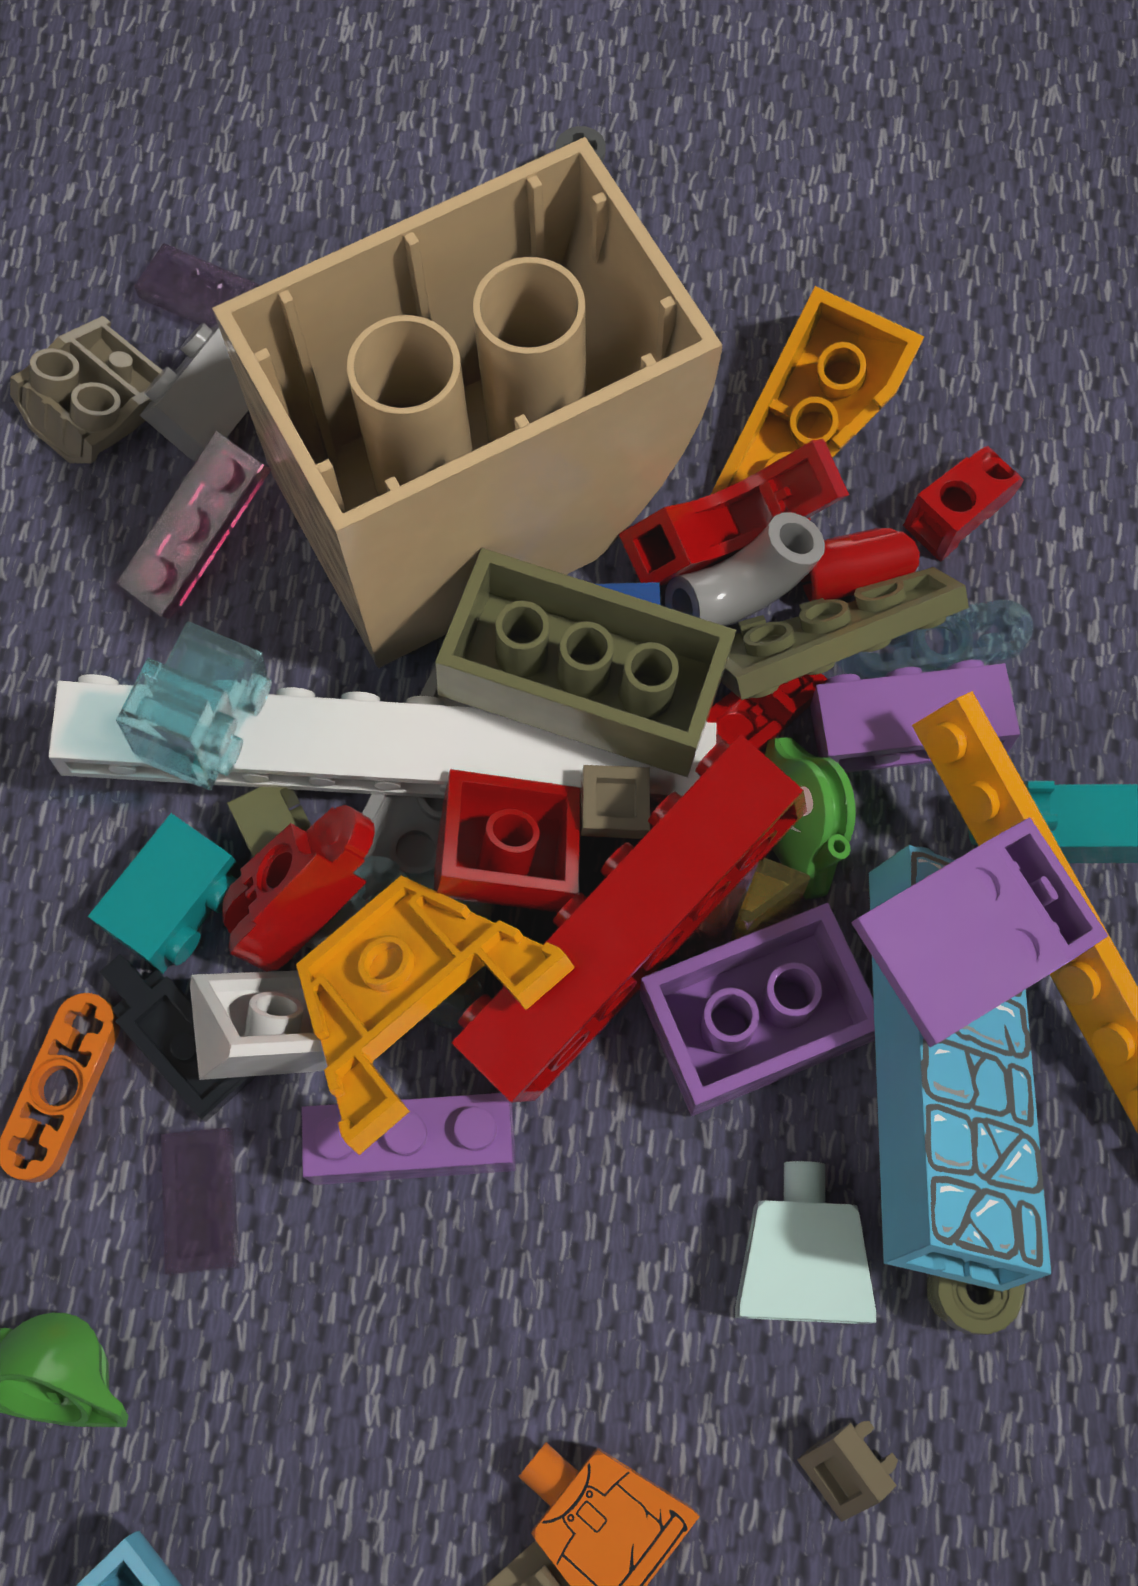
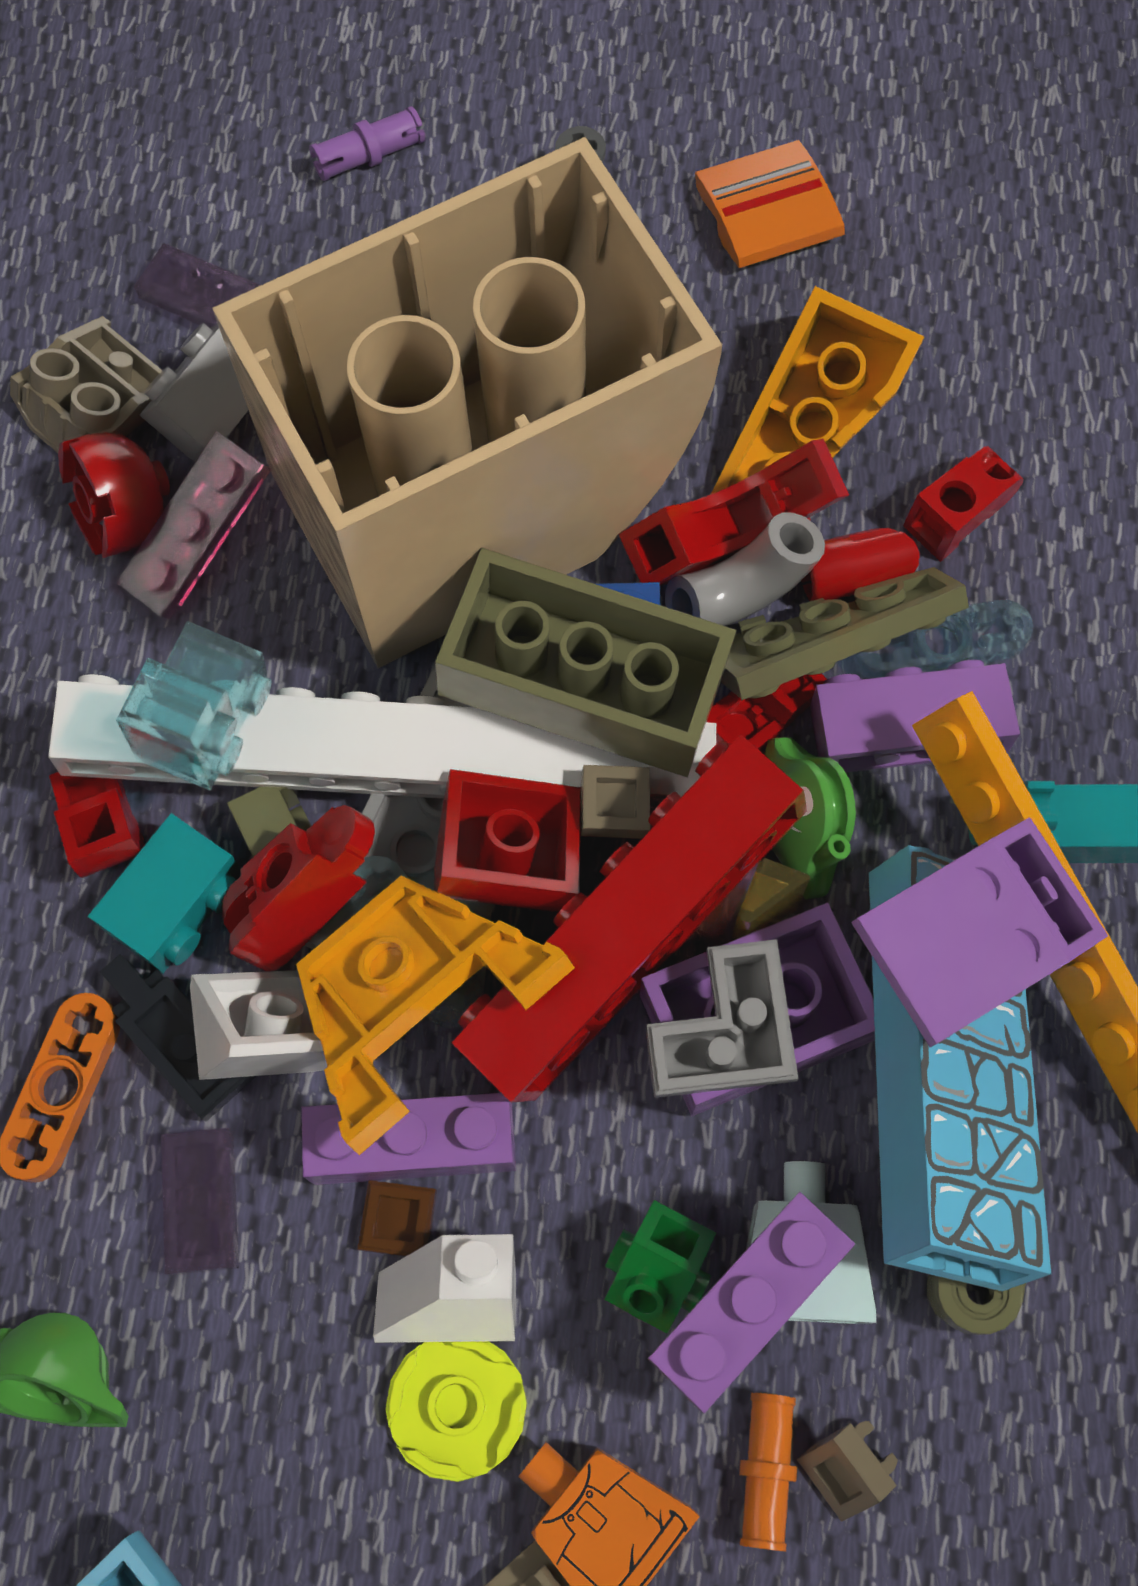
(95, 823): none -> red brick
(114, 486): none -> red cylinder
(367, 143): none -> medium lavender pin
(396, 1218): none -> reddish brown tile
(449, 1292): none -> white slope
(484, 1395): none -> neon yellow tile
(654, 1280): none -> green brick
(745, 1041): none -> light grey brick
(751, 1302): none -> medium lavender brick
(768, 1472): none -> orange pin
(770, 203): none -> orange slope

